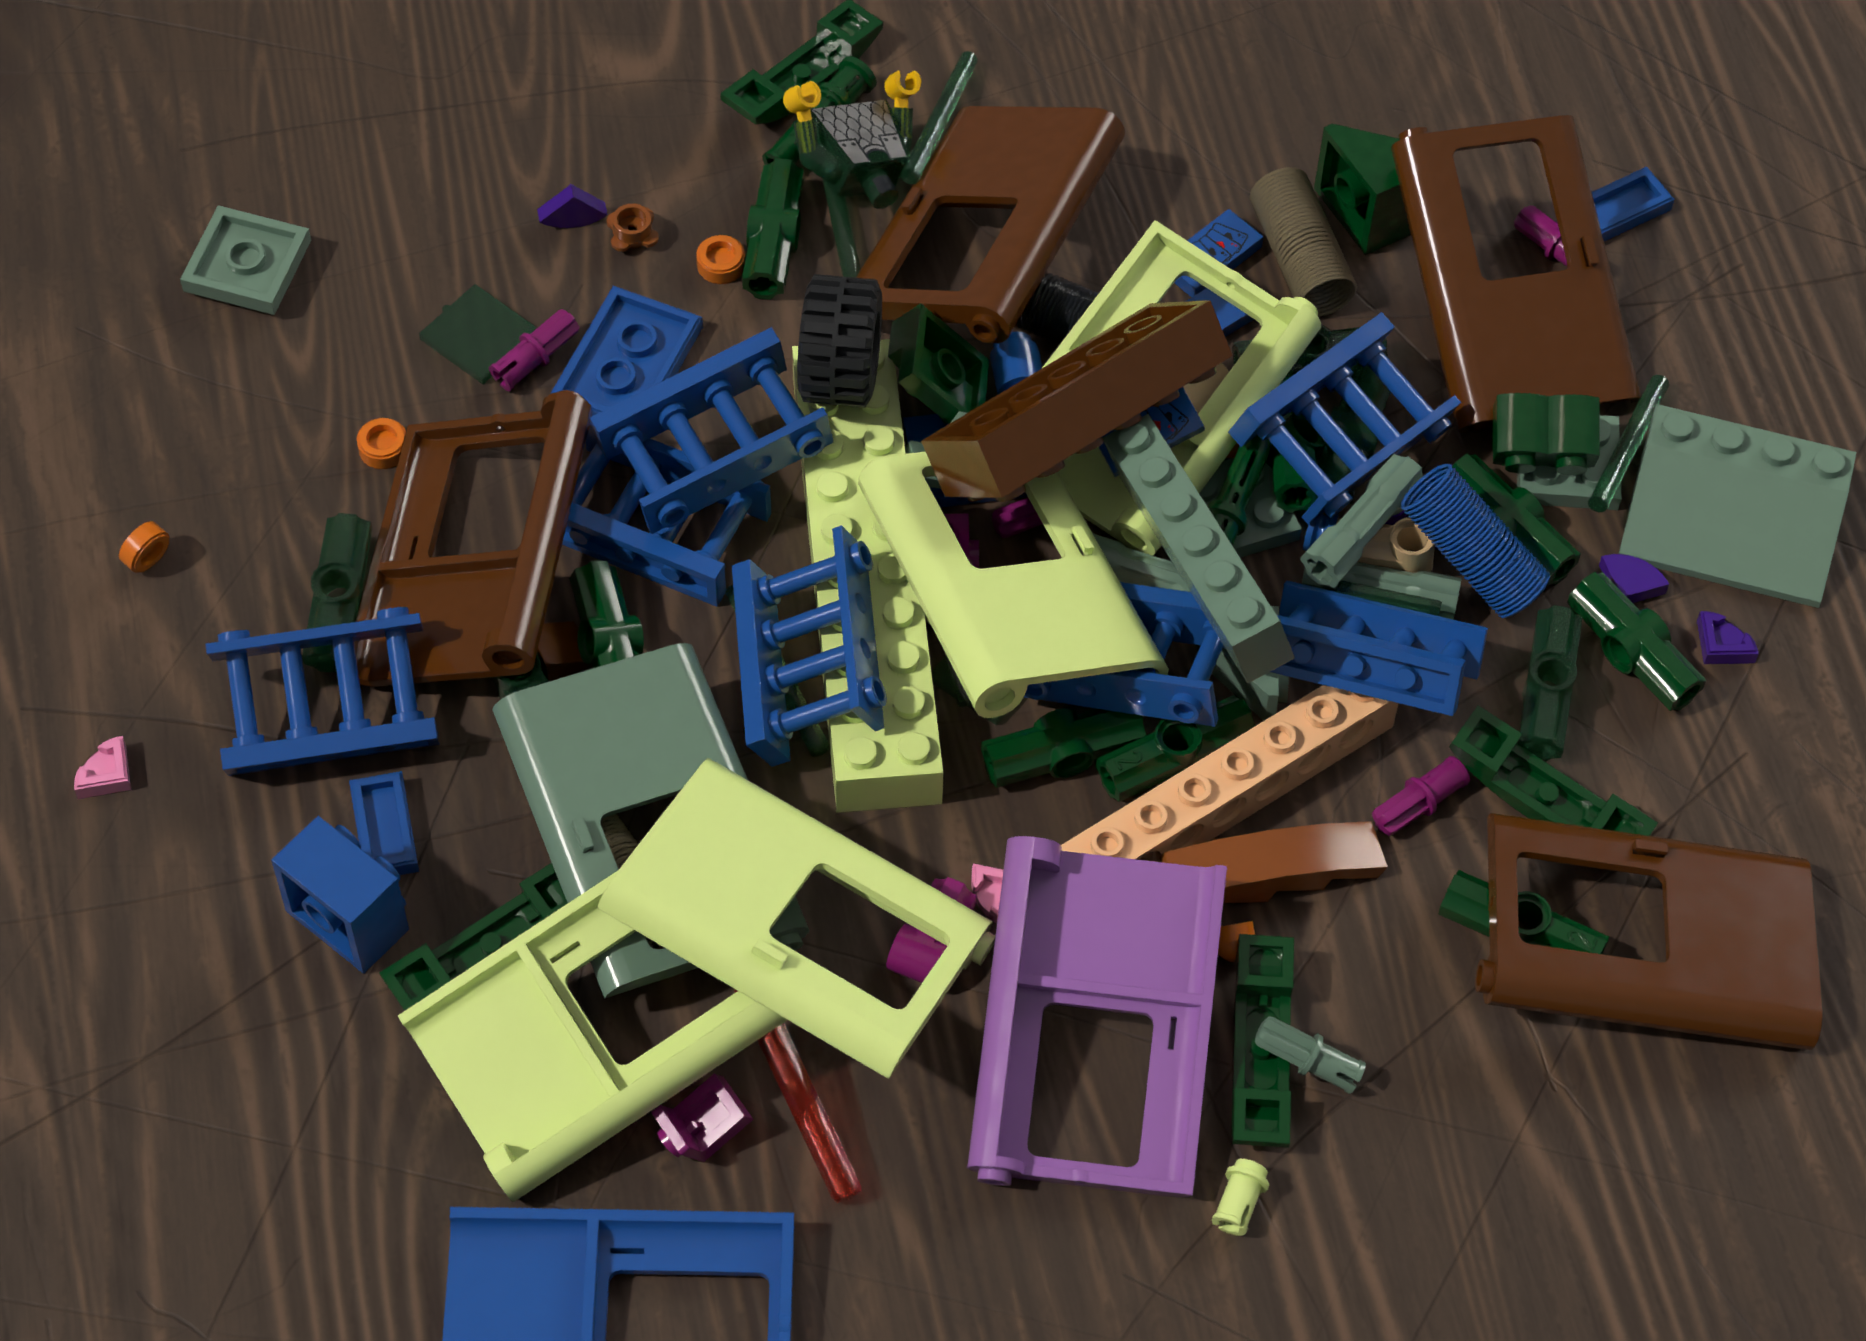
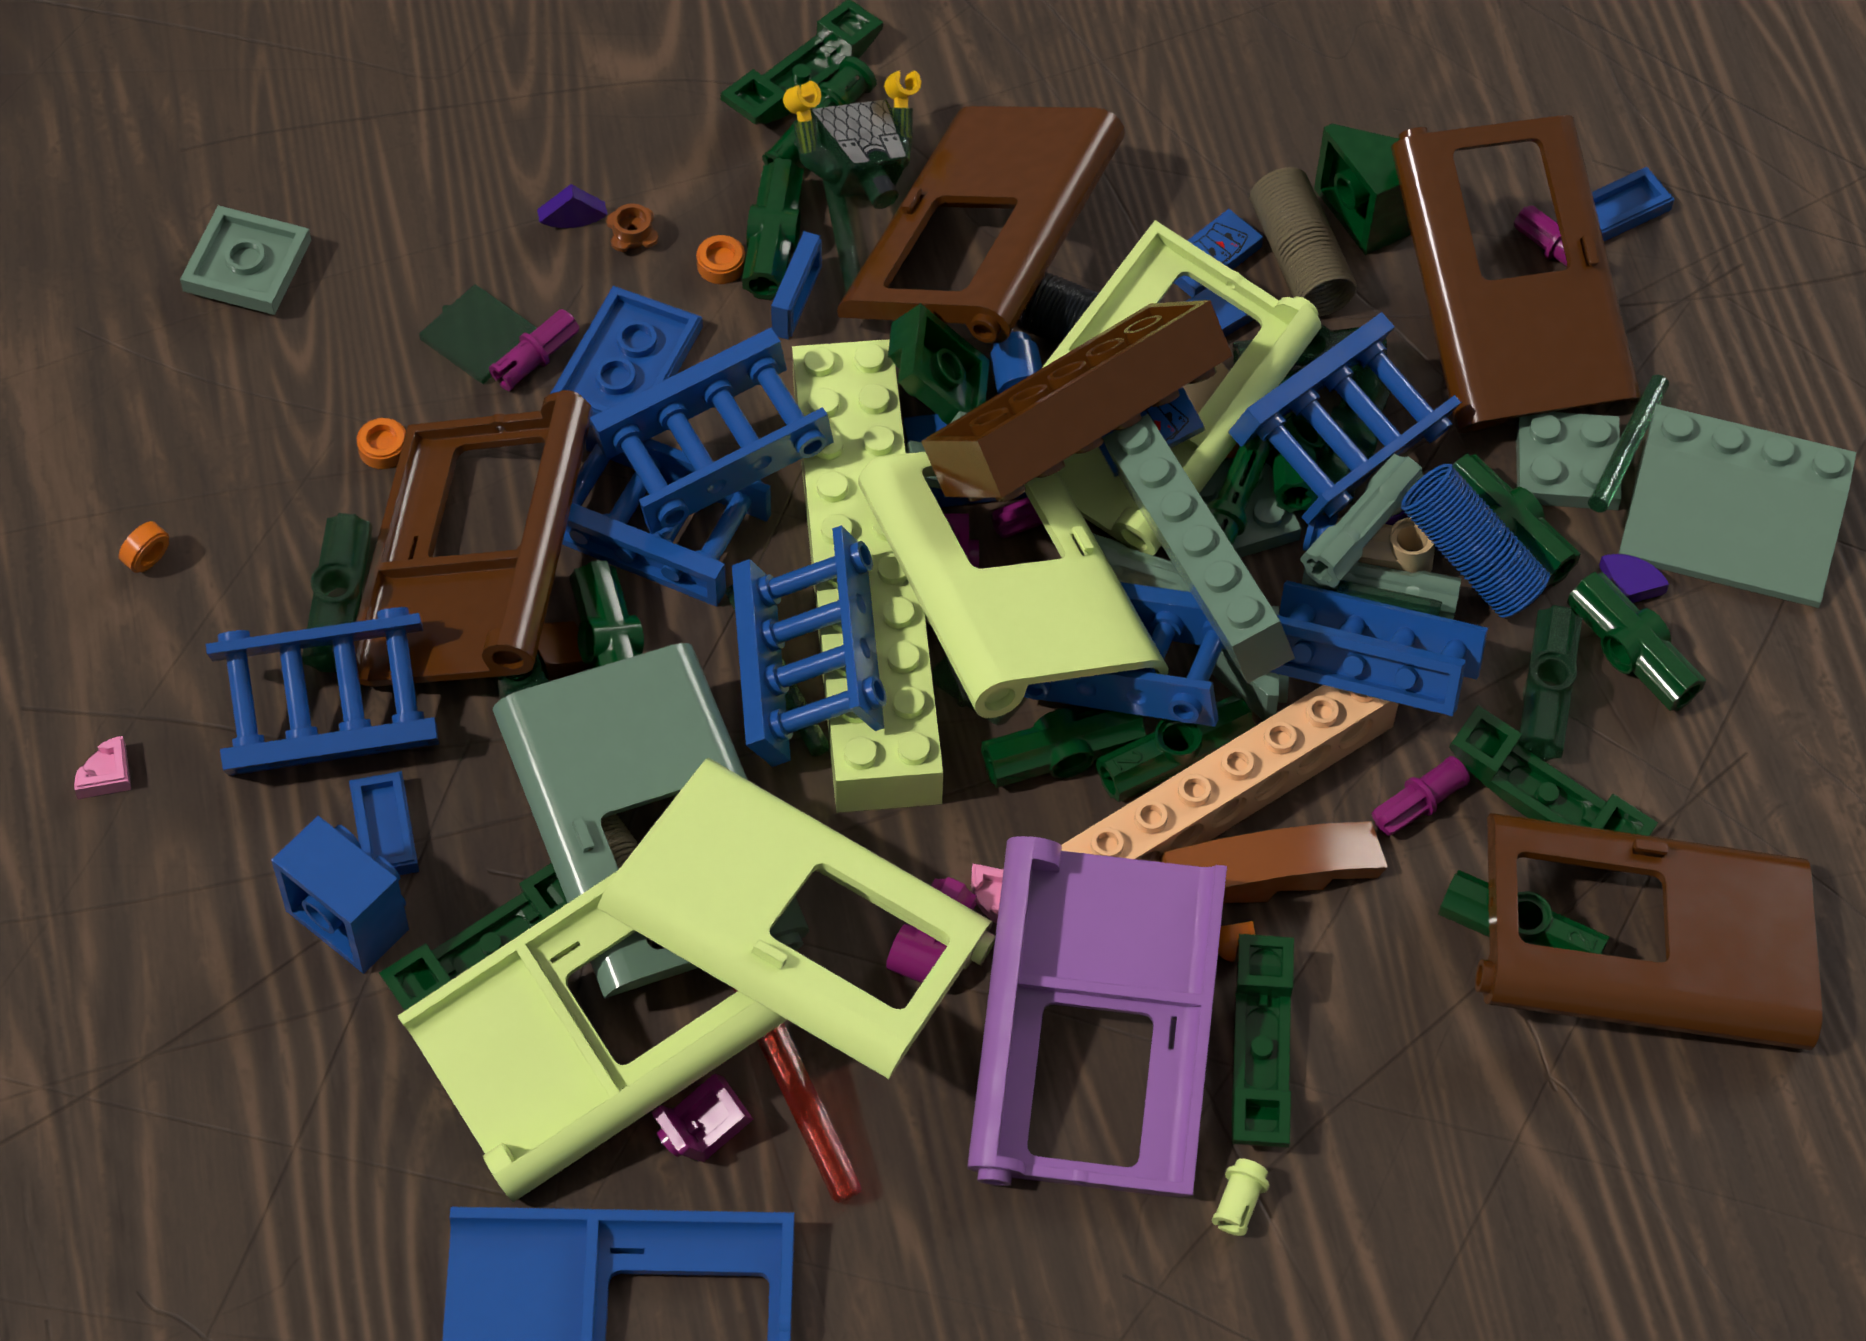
(796, 285): none -> blue tile
(839, 340): black tyre -> none
(939, 118): clear green bar -> none
(1310, 1054): sand green axle -> none
(1546, 432): dark green brick -> none
(1723, 641): dark purple tile -> none

